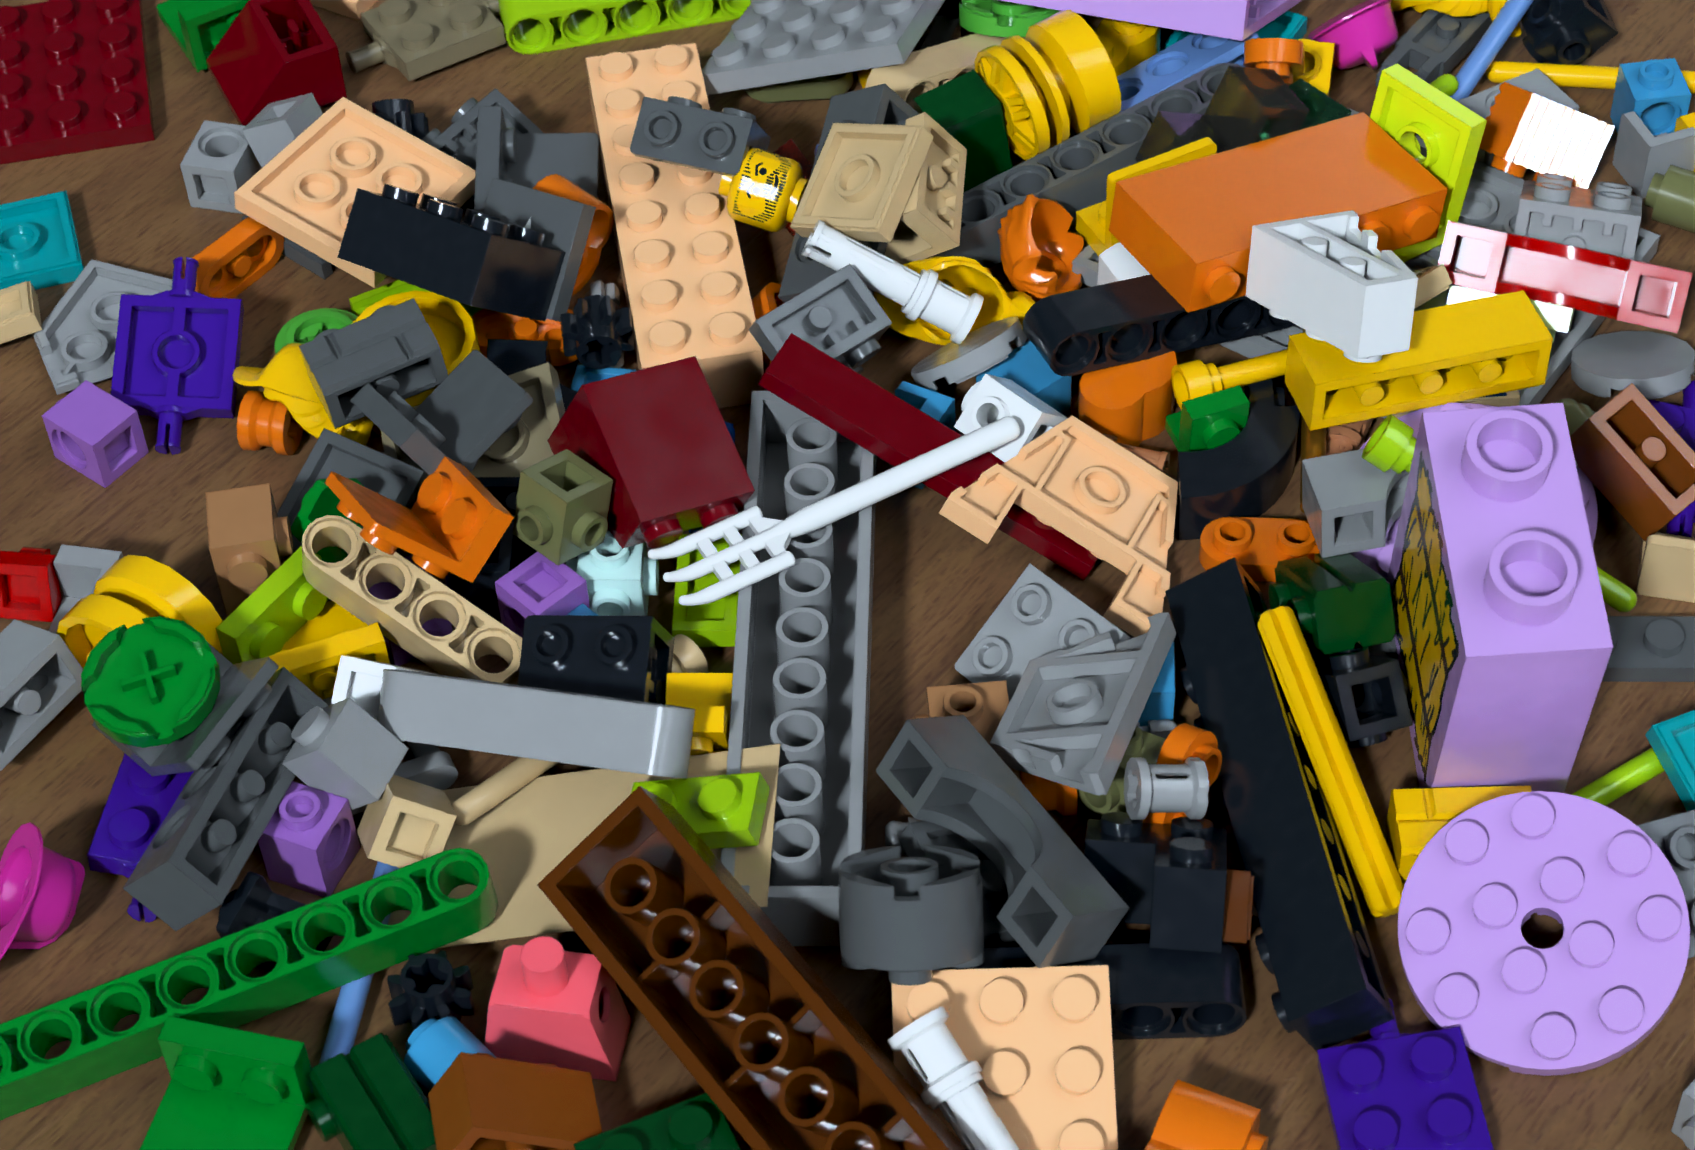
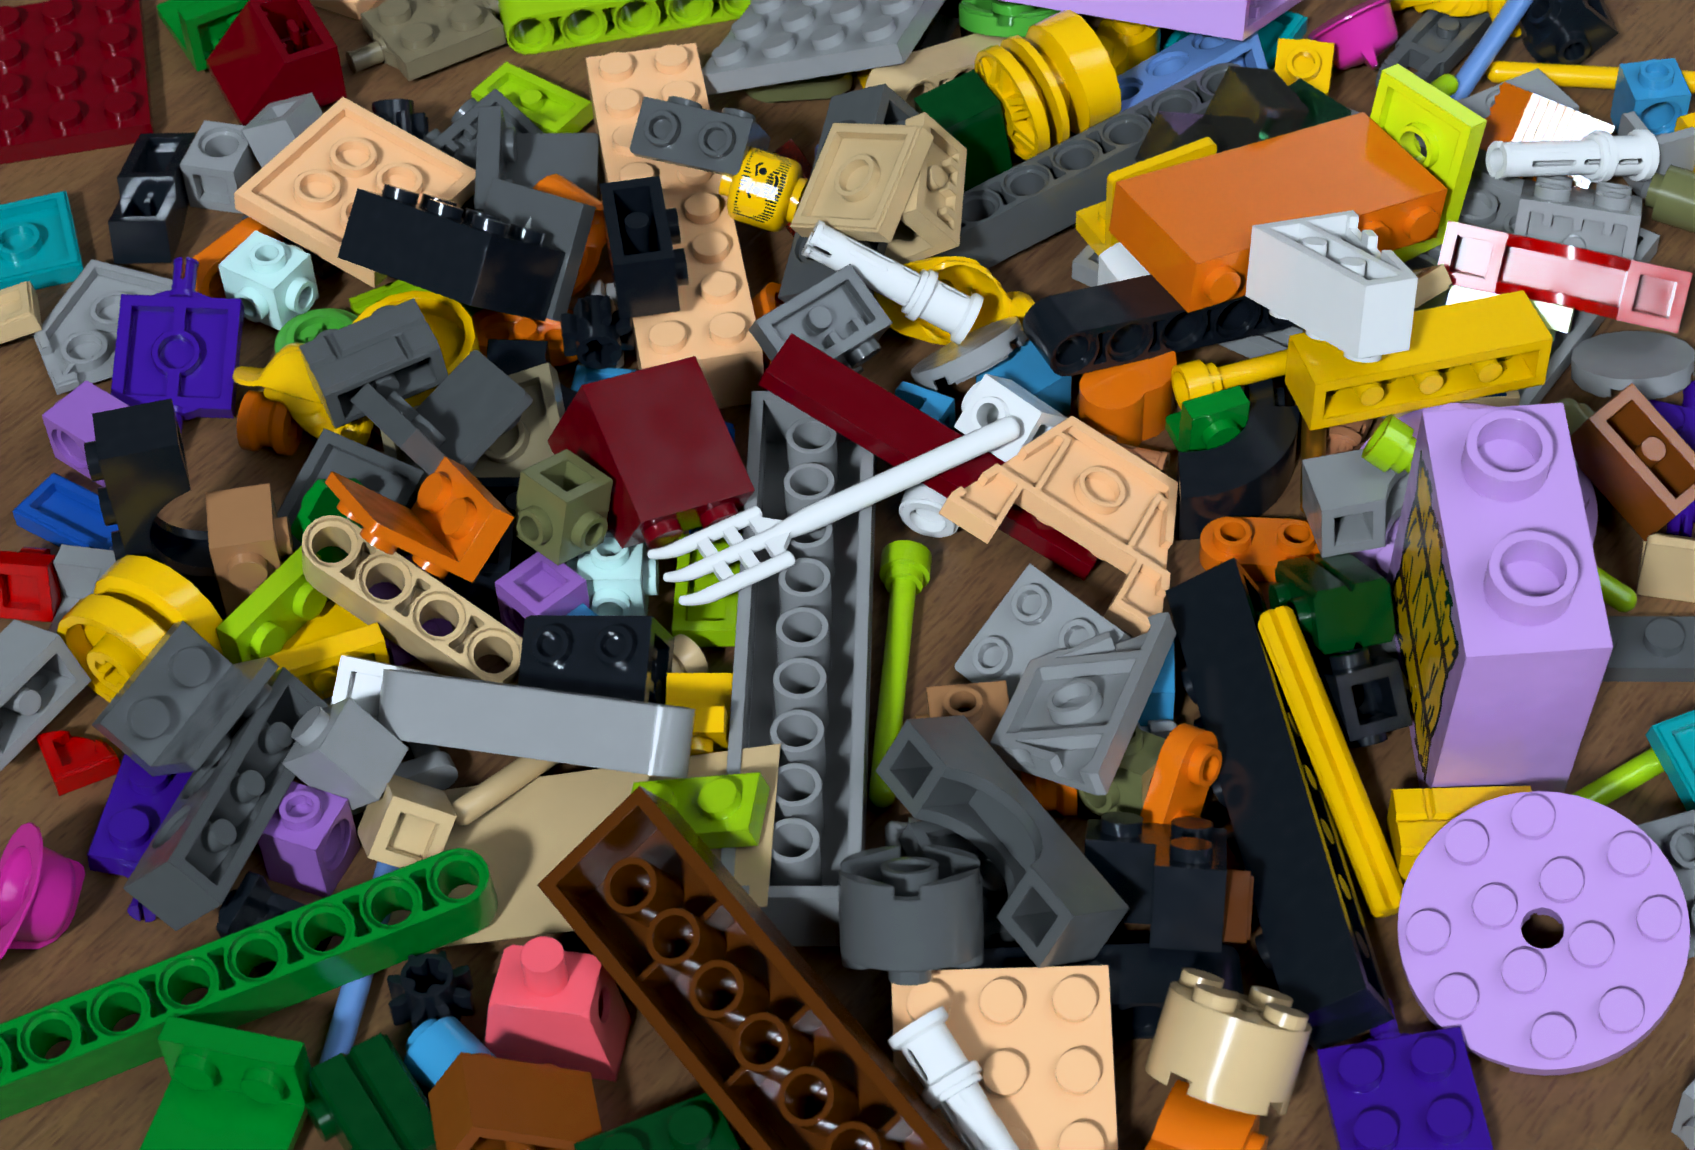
(65, 515): none -> blue tile
(76, 760): none -> red tile
(144, 469): none -> black arch
(151, 682): green tile -> none
(152, 200): none -> black slope
(270, 279): none -> light aqua brick
(541, 101): none -> lime plate
(641, 247): none -> black brick
(905, 572): none -> lime piece
(921, 512): none -> white tile
(1039, 248): orange hair -> none
(1166, 788): light grey bush -> none
(1229, 1044): none -> tan brick
(1279, 54): orange plate -> none
(1594, 157): none -> white pin

